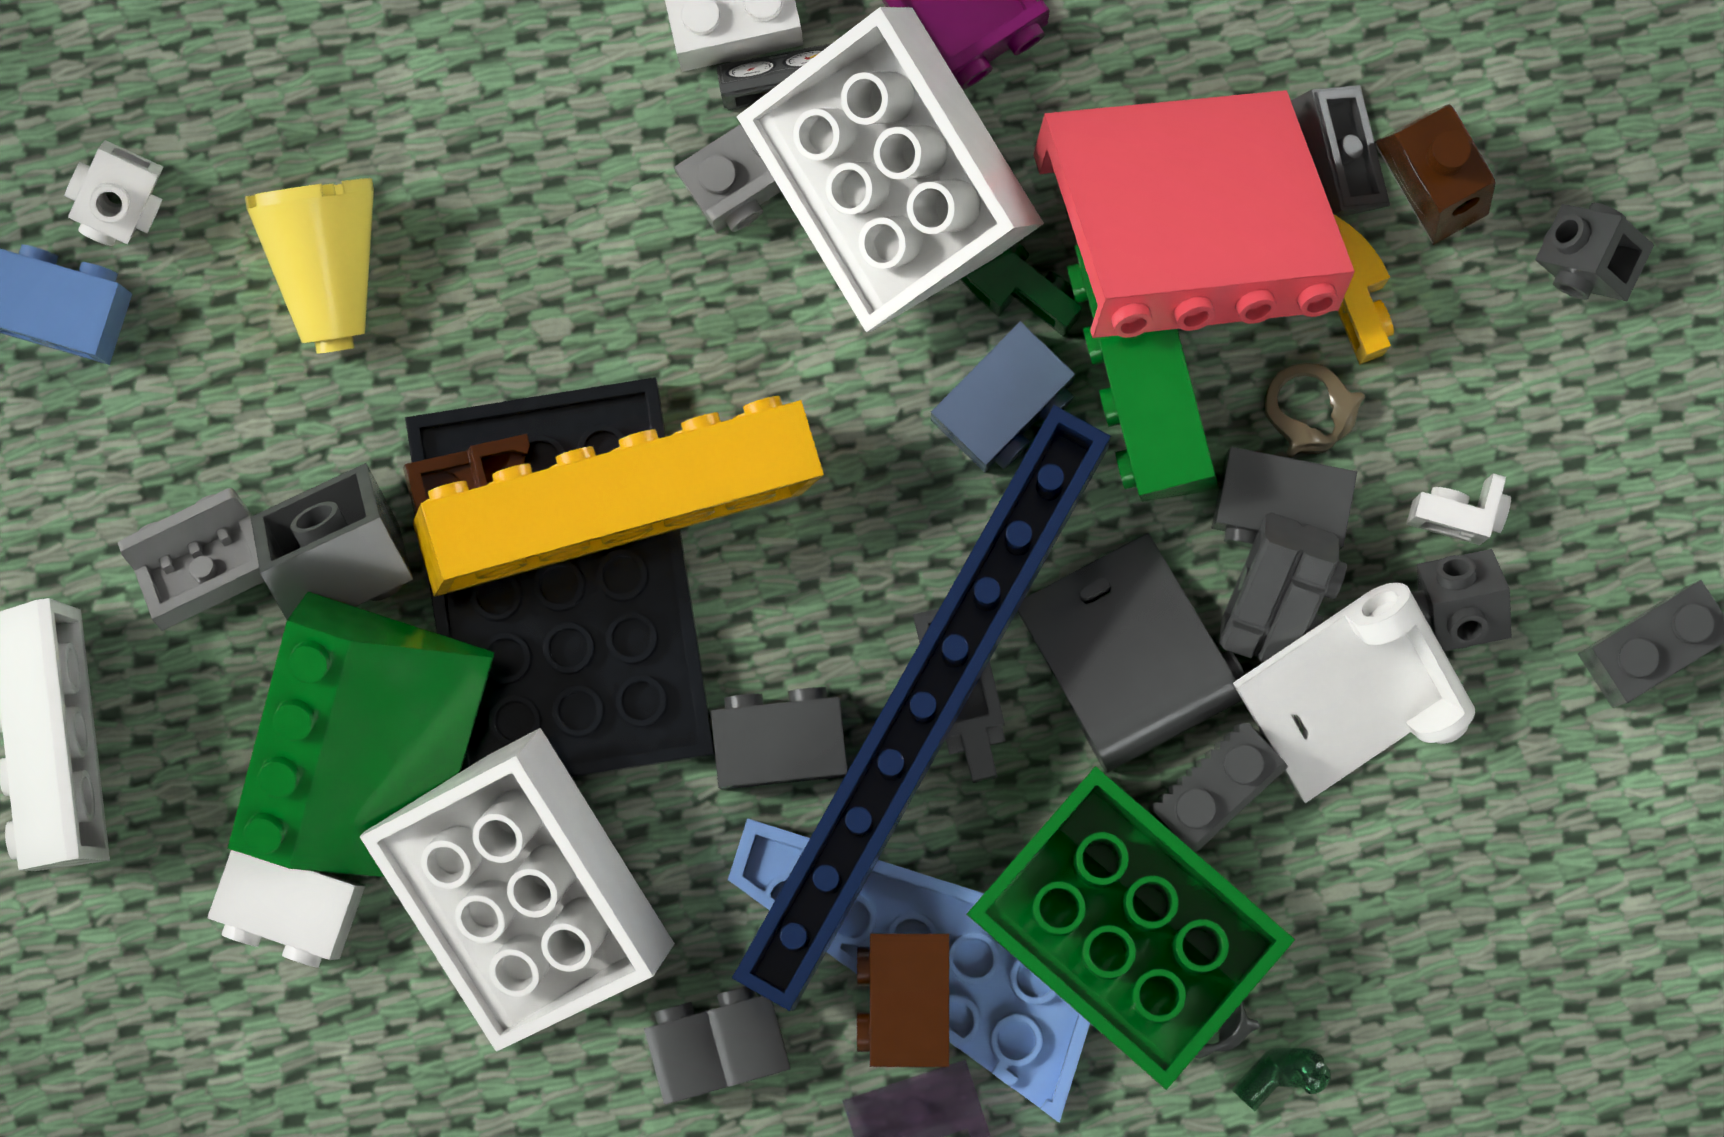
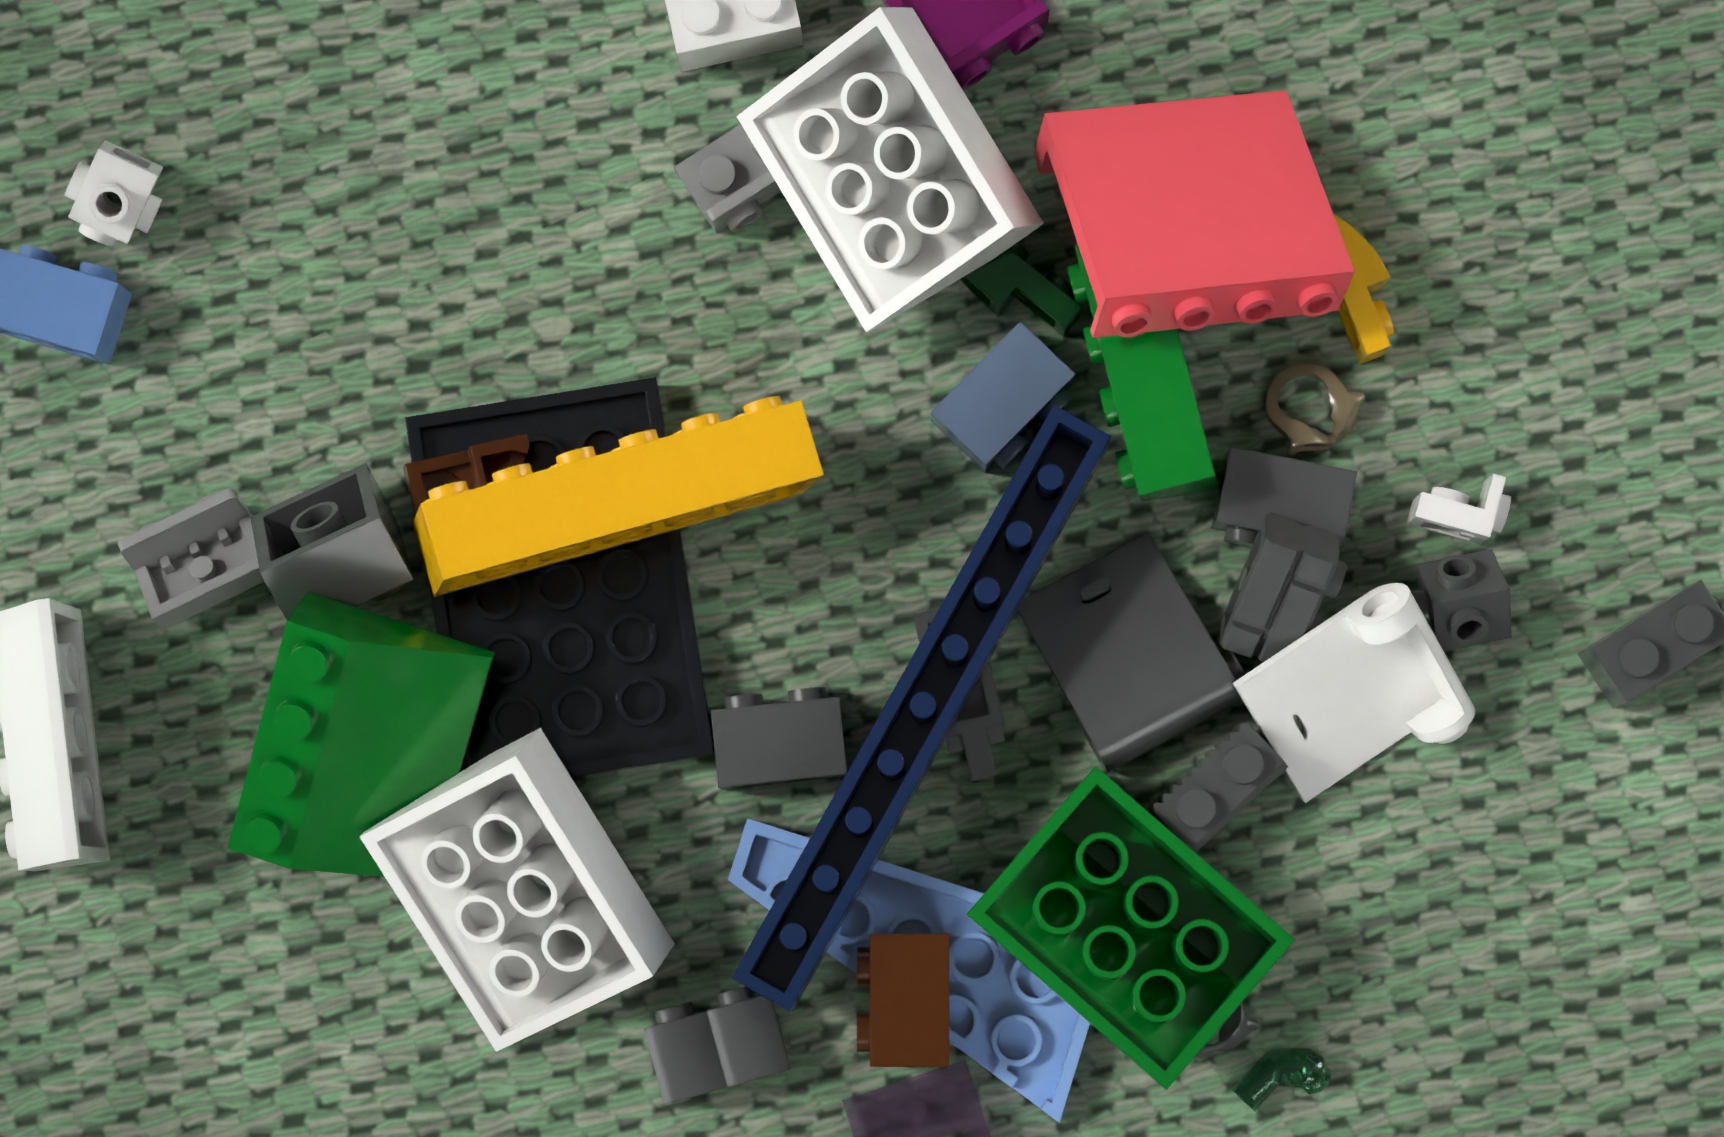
(289, 906): white brick -> none
(319, 256): light yellow cone -> none
(750, 79): dark grey slope -> none
(1342, 148): dark grey slope -> none
(1439, 171): reddish brown torso -> none
(1594, 252): dark grey brick -> none

